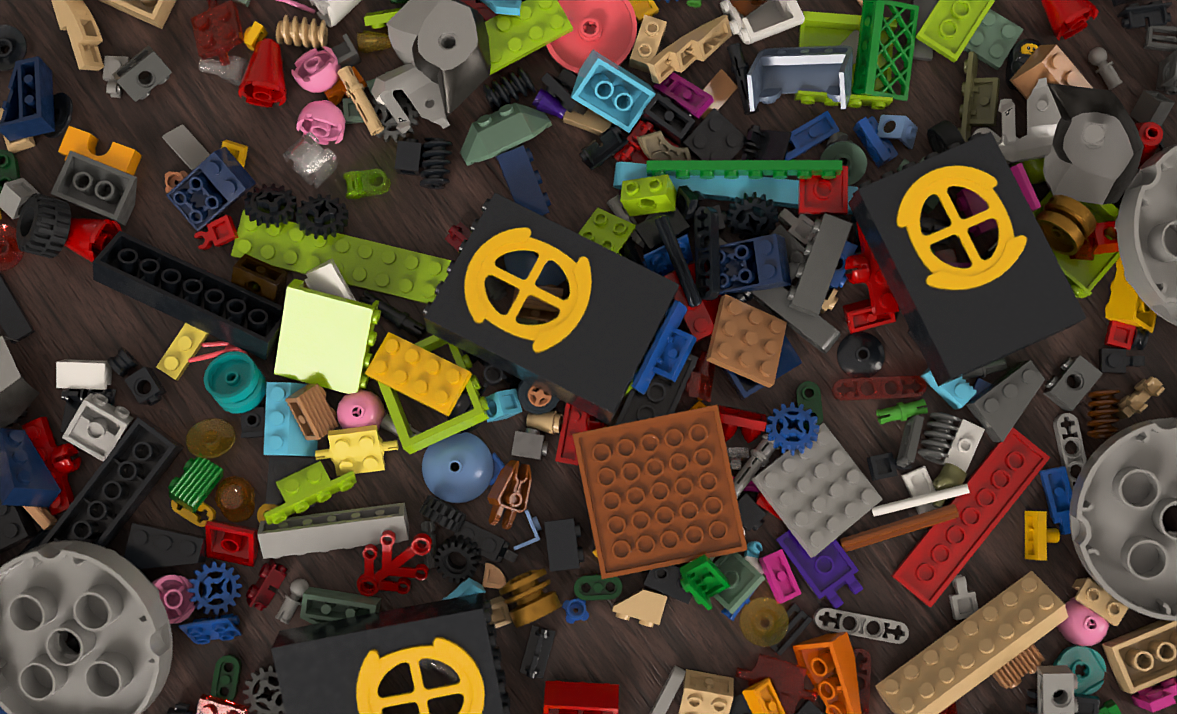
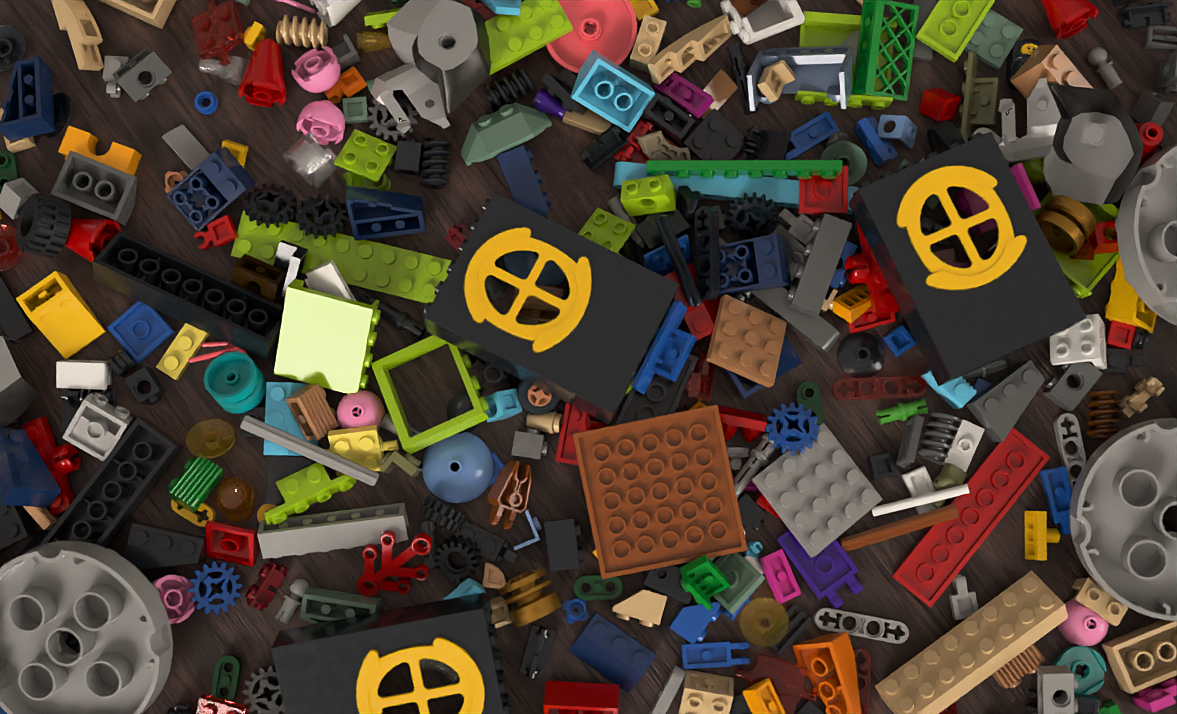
(61, 314): none -> yellow slope
(141, 330): none -> blue tile
(201, 98): none -> blue plate
(205, 629): blue hinge -> none
(290, 259): none -> panel
(309, 450): none -> light grey axle
(356, 92): tan pin -> none
(366, 155): none -> lime hinge
(383, 213): none -> dark blue wedge
(407, 462): none -> olive bracket
(418, 374): yellow plate -> none
(612, 652): none -> dark blue slope
(692, 620): none -> blue slope
(712, 654): none -> blue hinge
(774, 79): none -> tan bracket
(851, 313): none -> light orange slope
(899, 340): none -> blue tile
(939, 104): none -> red panel
(1081, 343): none -> white bracket

